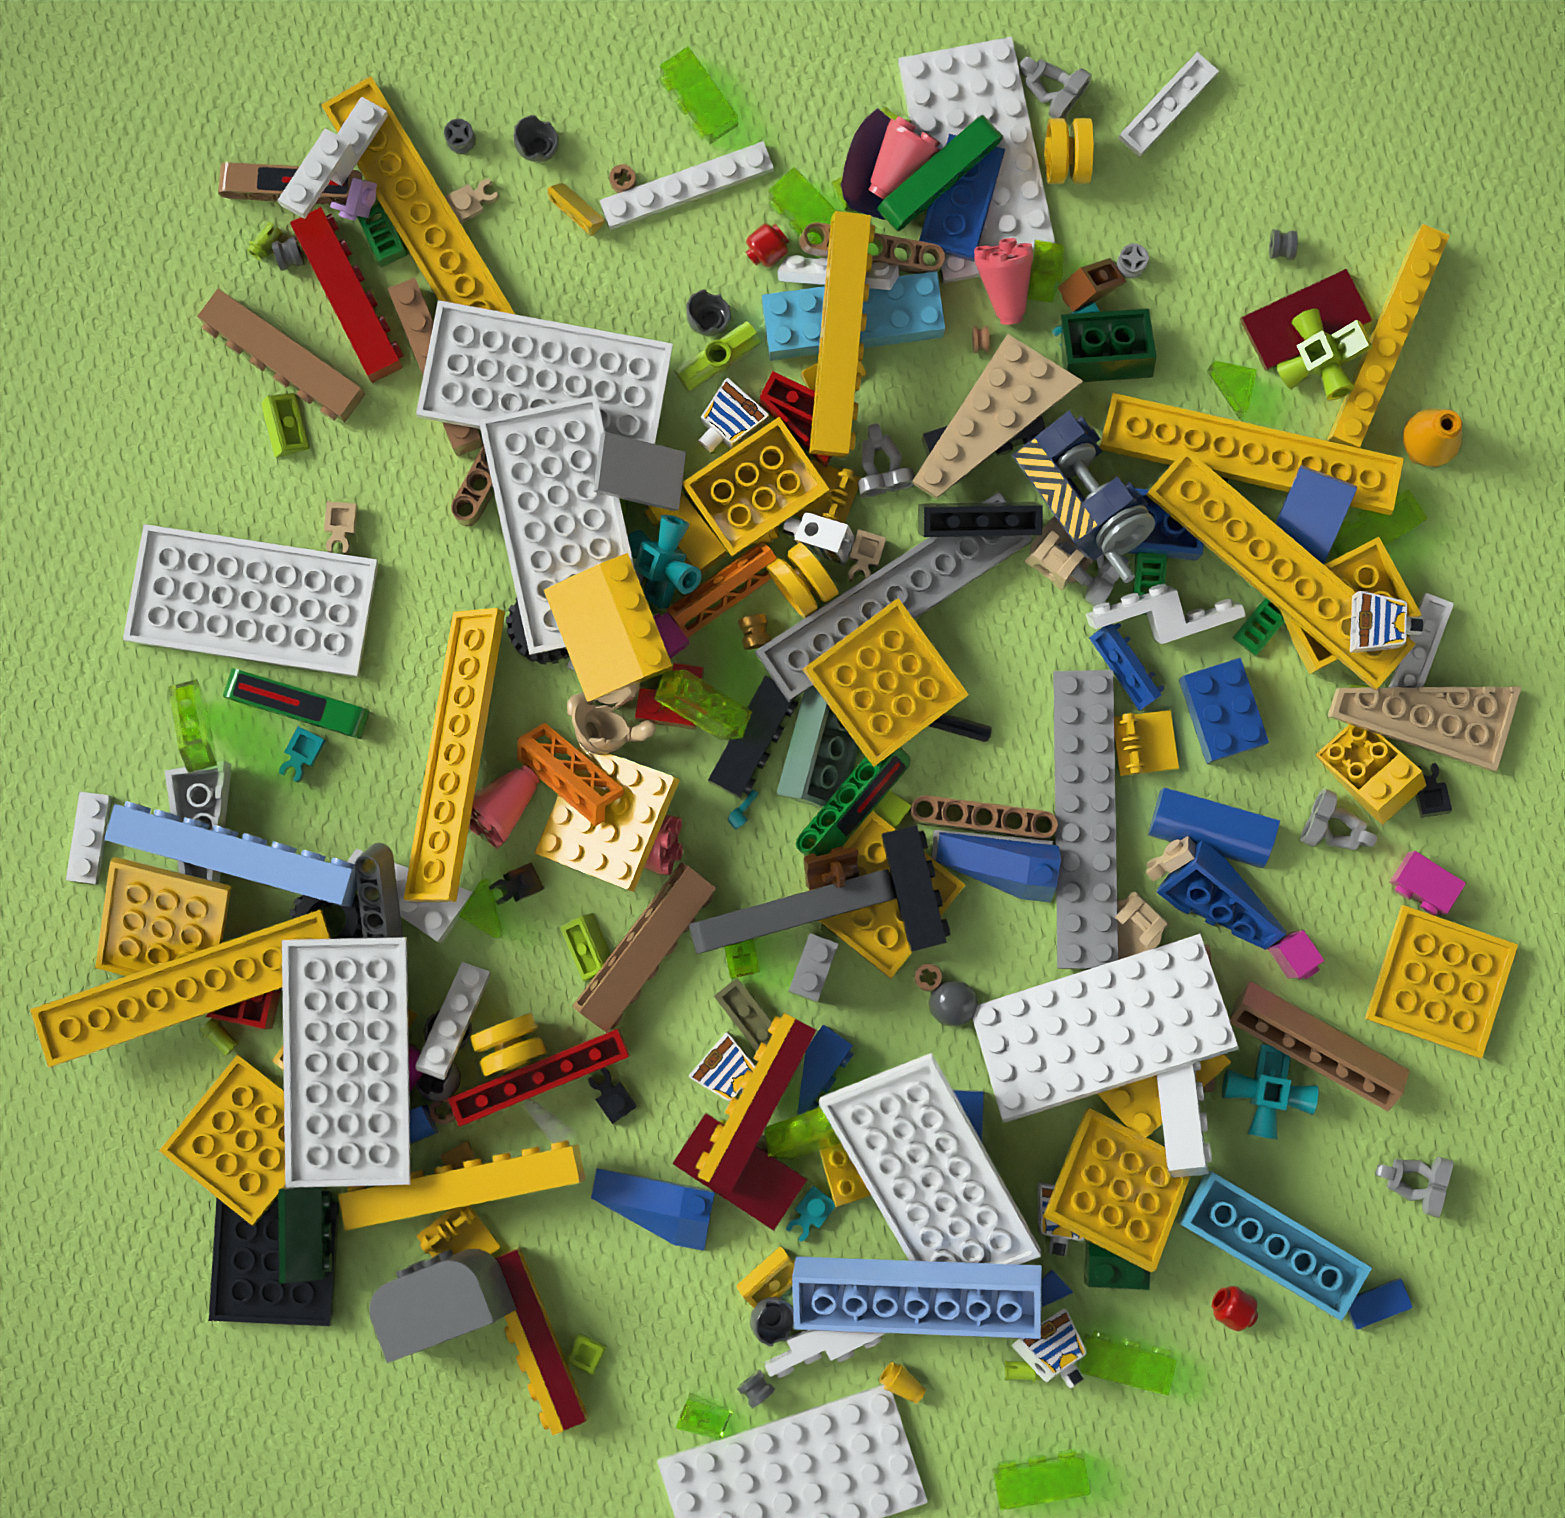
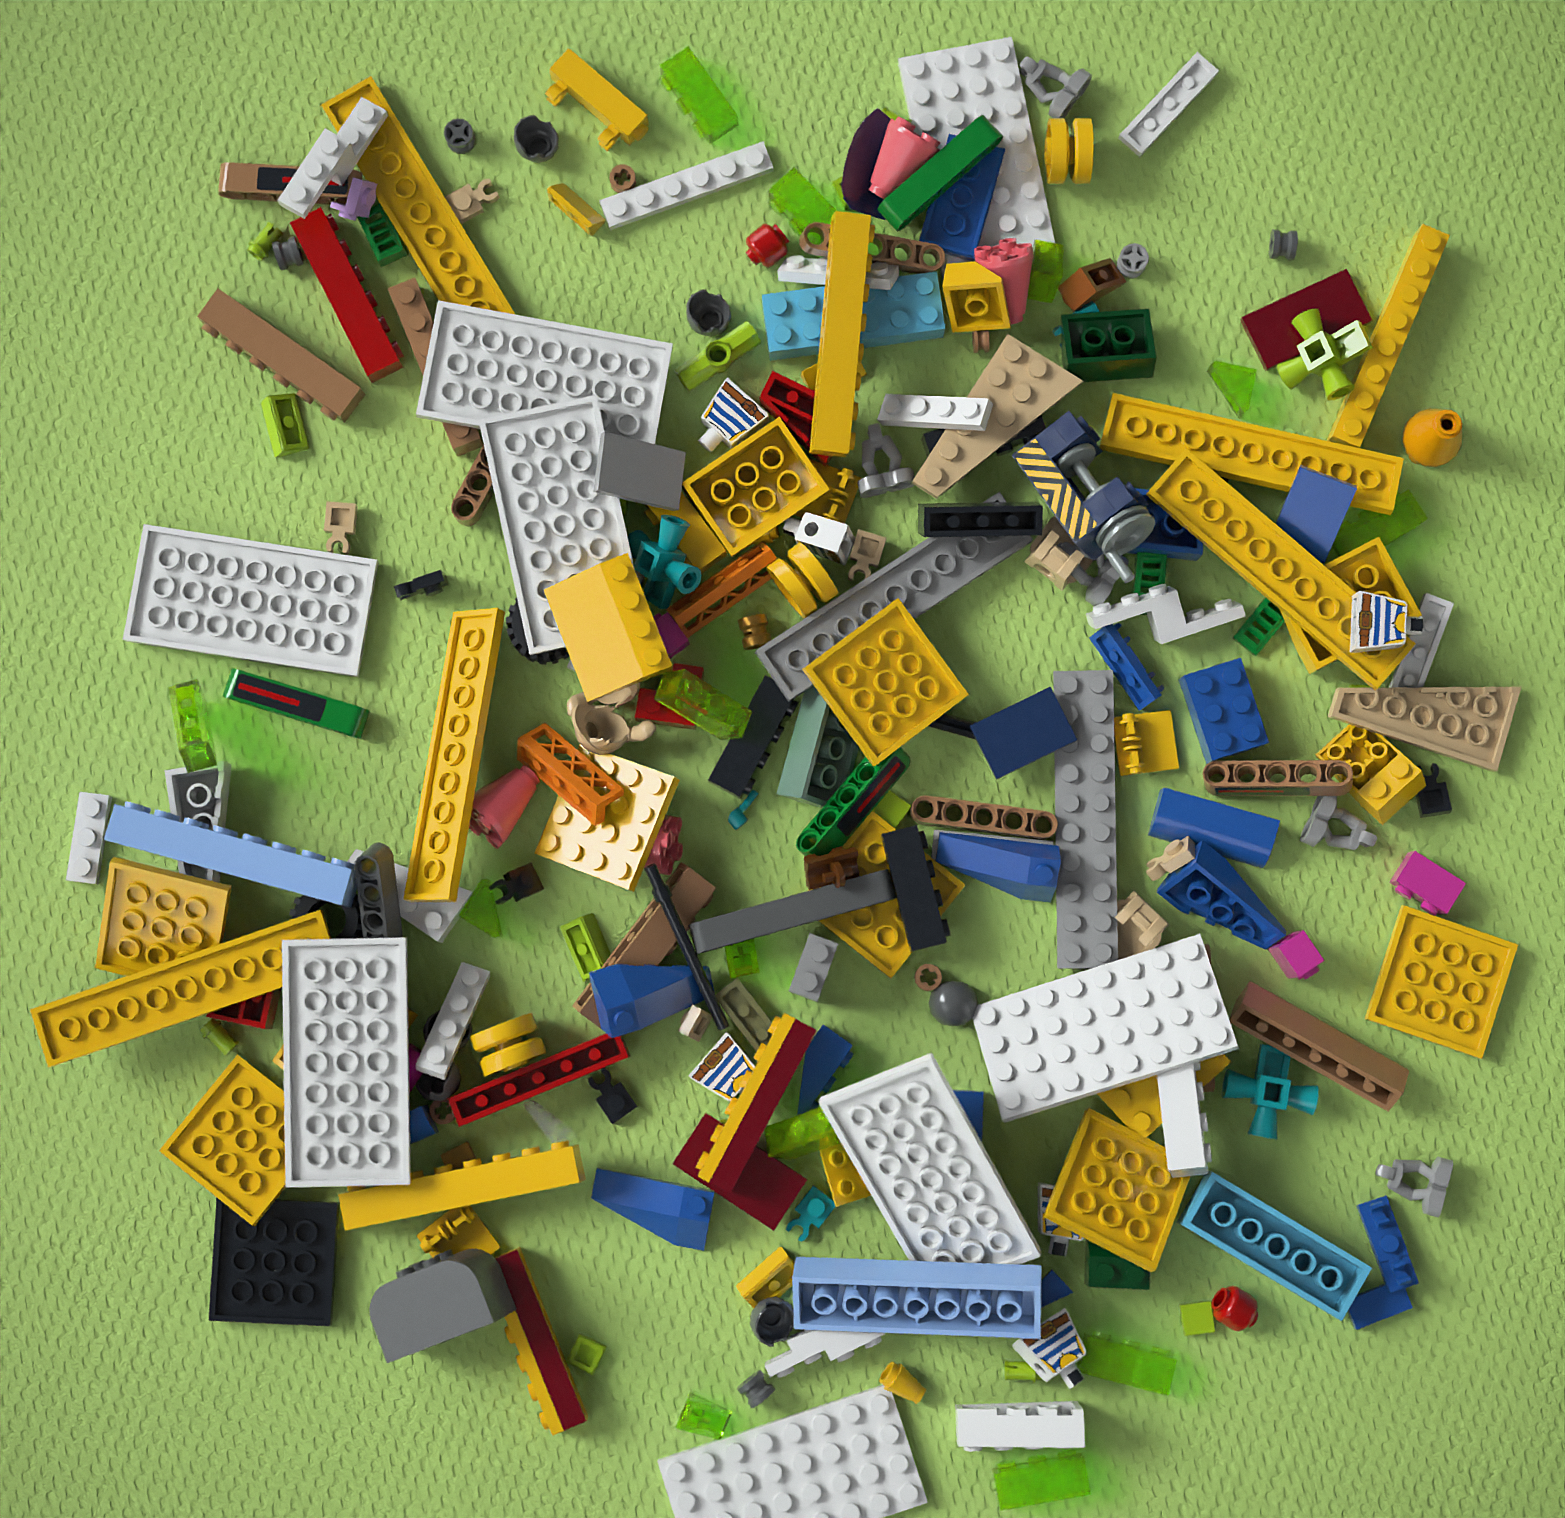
(303, 749): teal plate -> none
(304, 1234): dark green slope -> none
(429, 584): none -> black plate
(599, 97): none -> yellow brick
(641, 995): none -> blue wedge
(663, 895): none -> black bar
(695, 1022): none -> tan plate
(935, 412): none -> white plate
(974, 298): none -> yellow slope
(1020, 1425): none -> white wedge
(1023, 733): none -> dark blue tile
(1197, 1318): none -> lime tile
(1290, 786): none -> medium nougat beam
(1387, 1244): none -> blue plate

